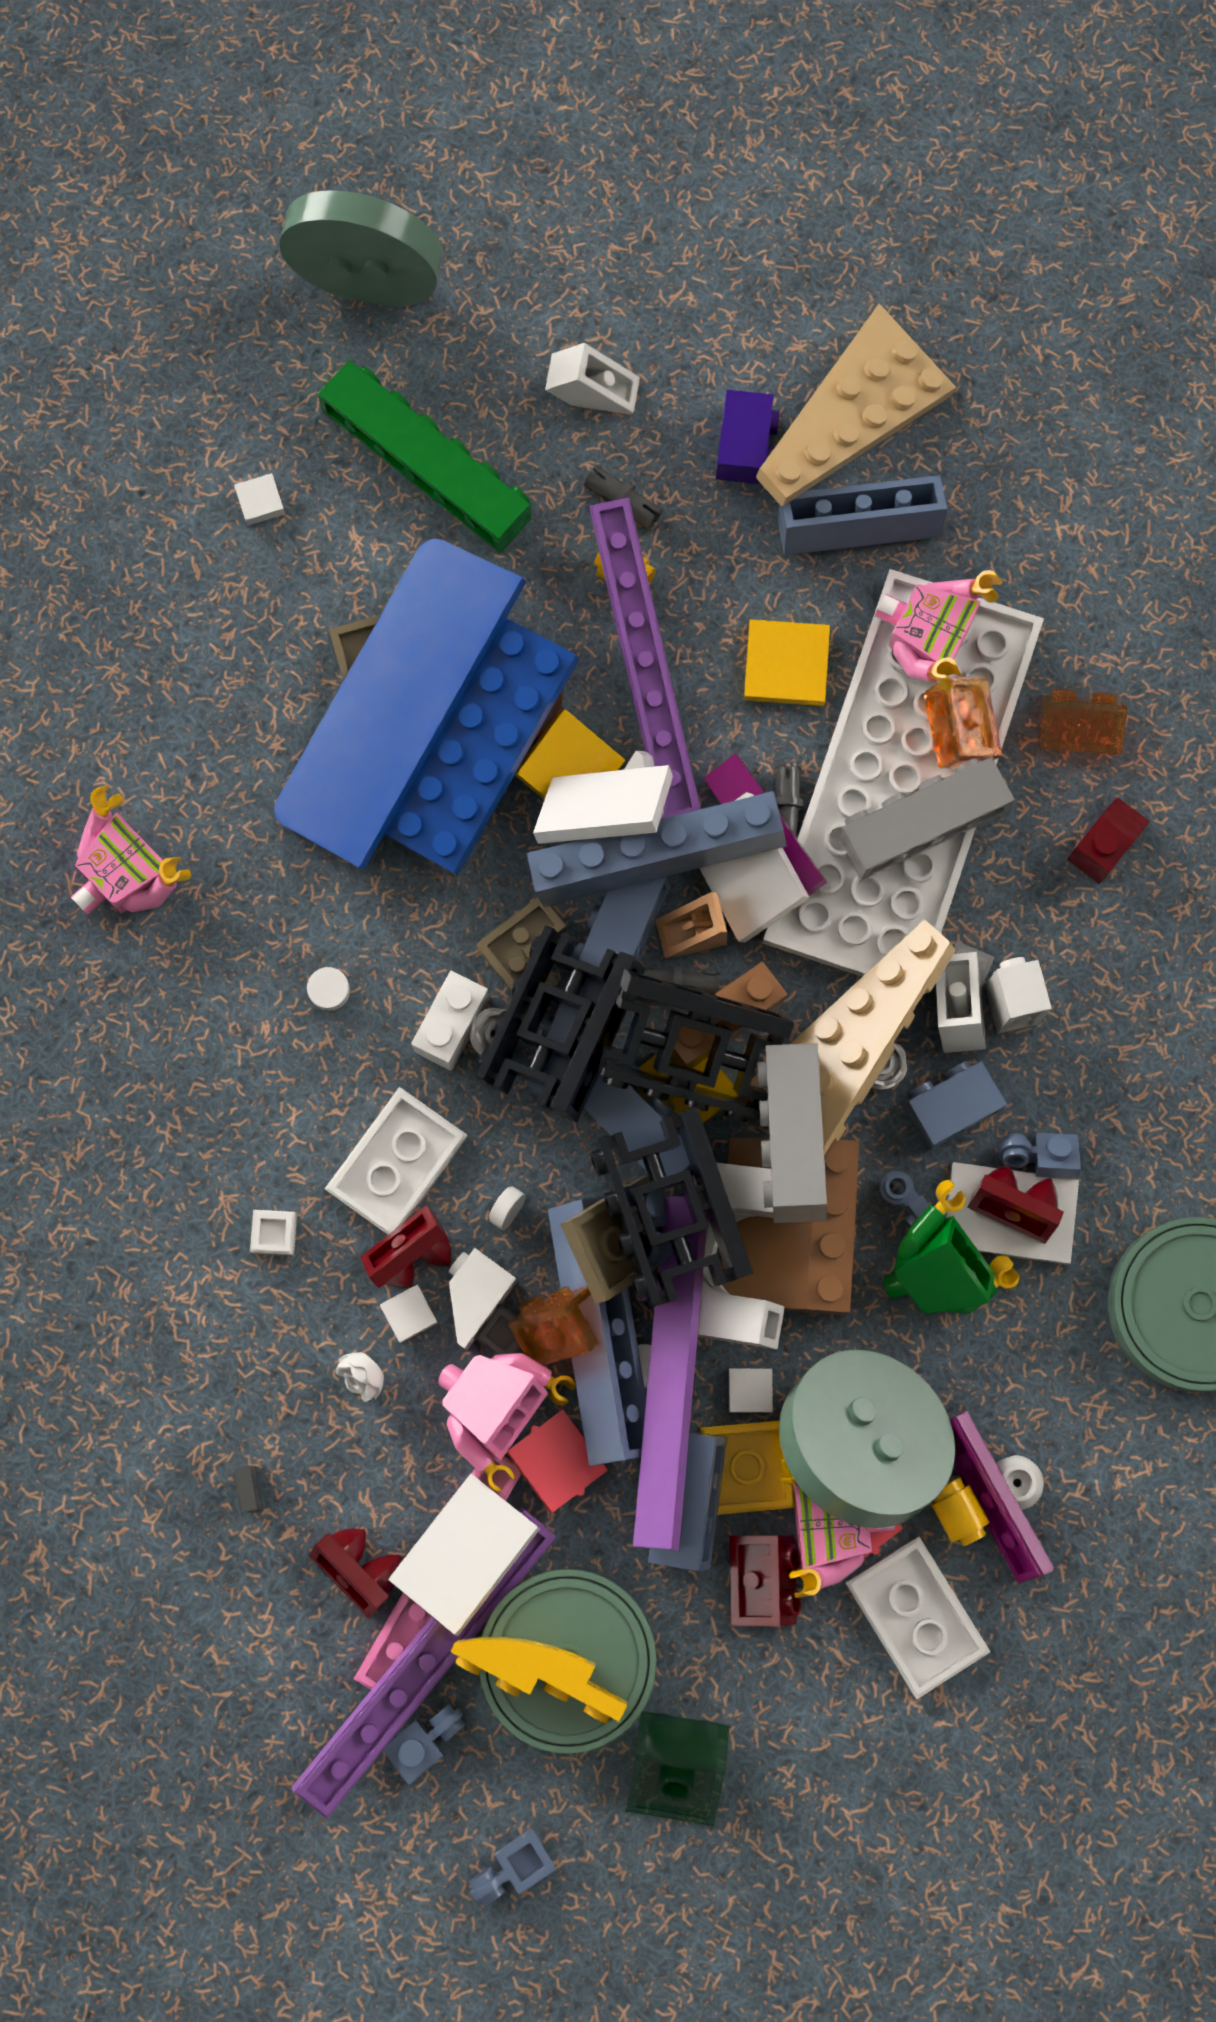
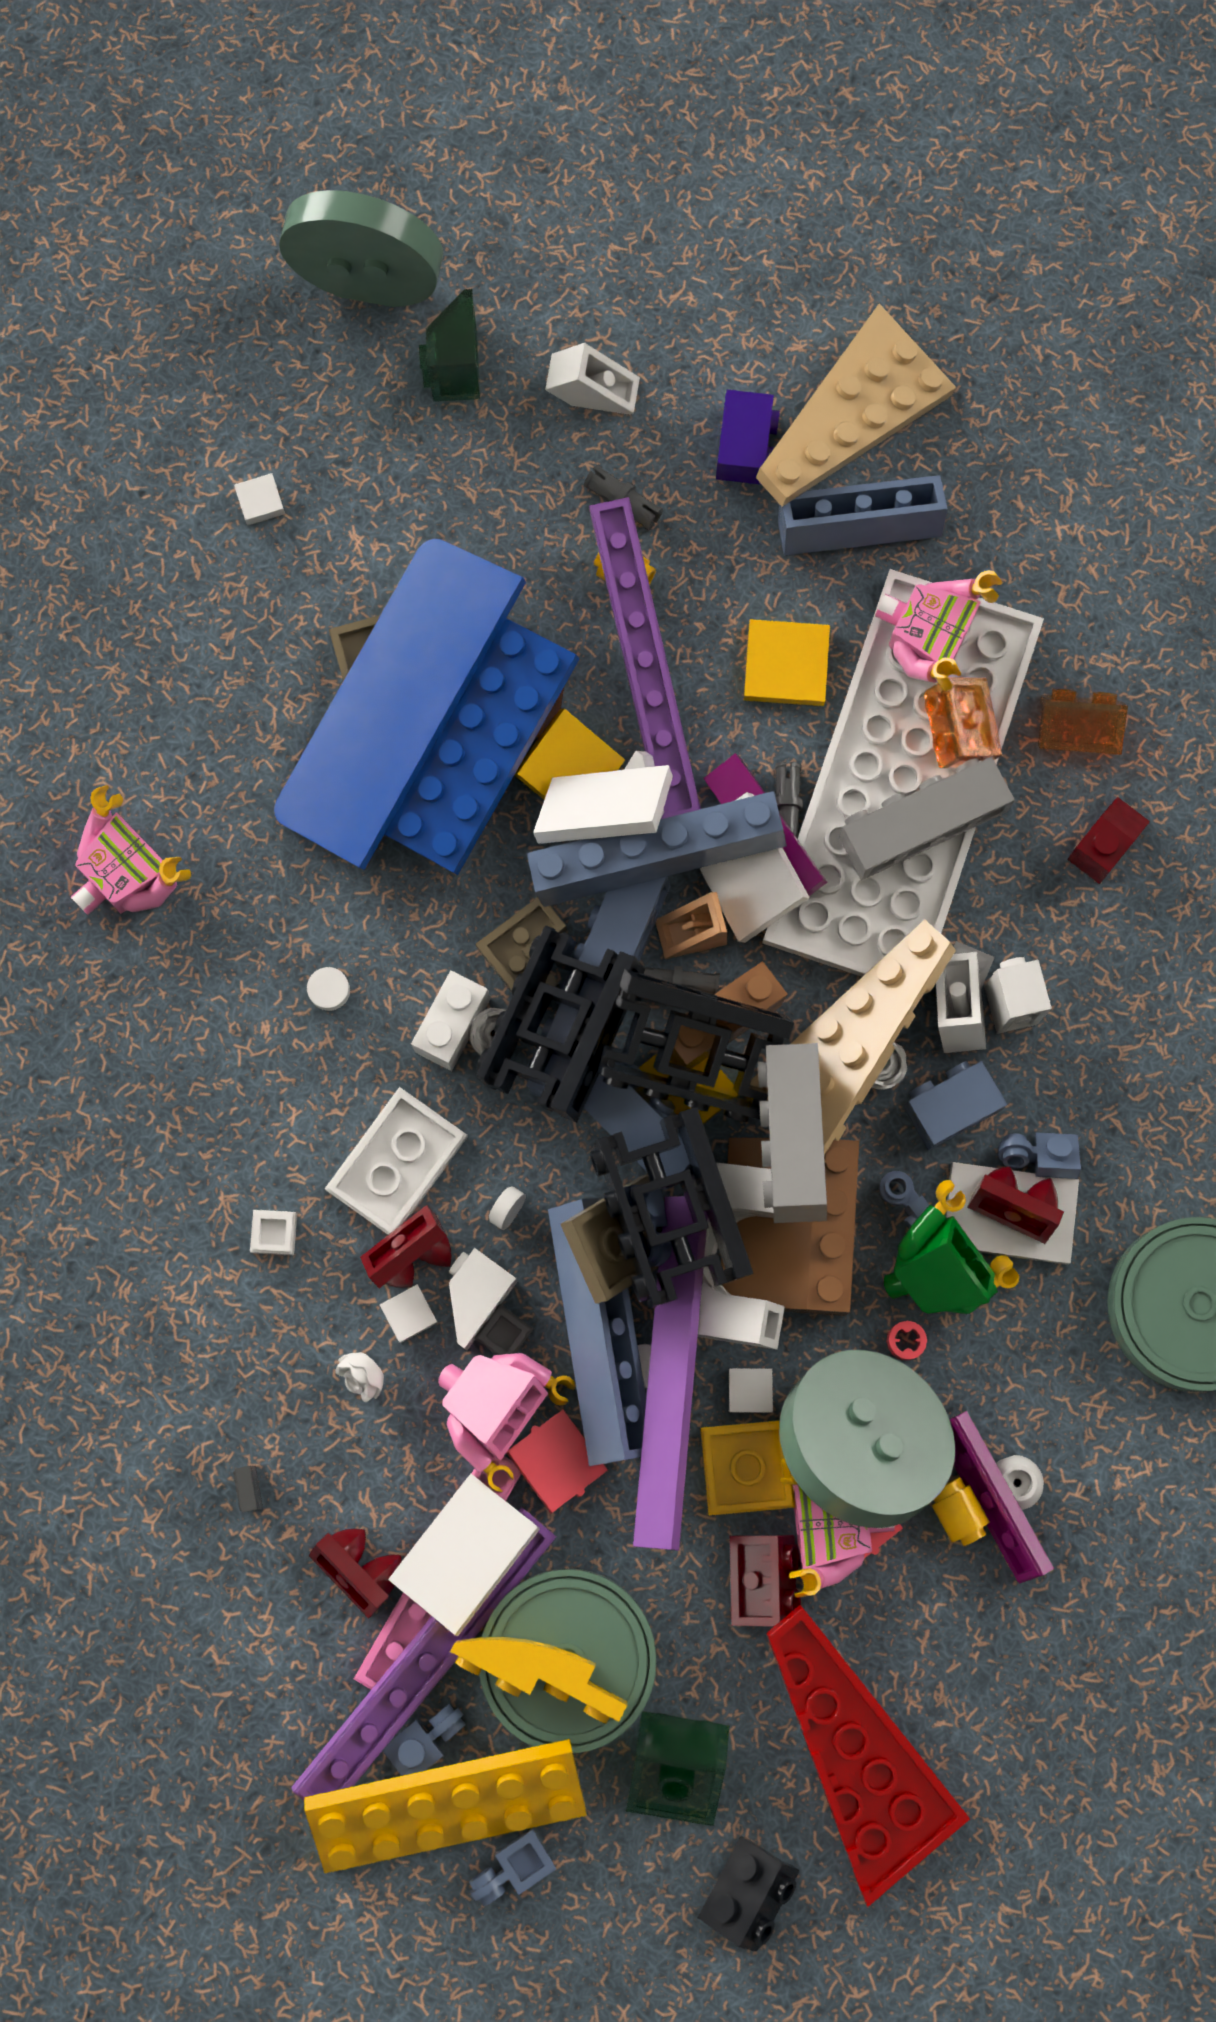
(425, 455): green brick -> none
(445, 1806): none -> yellow plate
(451, 352): none -> clear green slope
(554, 1326): clear orange bracket -> none
(700, 1505): sand blue brick -> none
(749, 1895): none -> black bracket
(874, 1780): none -> red wing
(906, 1354): none -> coral bush
(917, 1617): white tile -> none

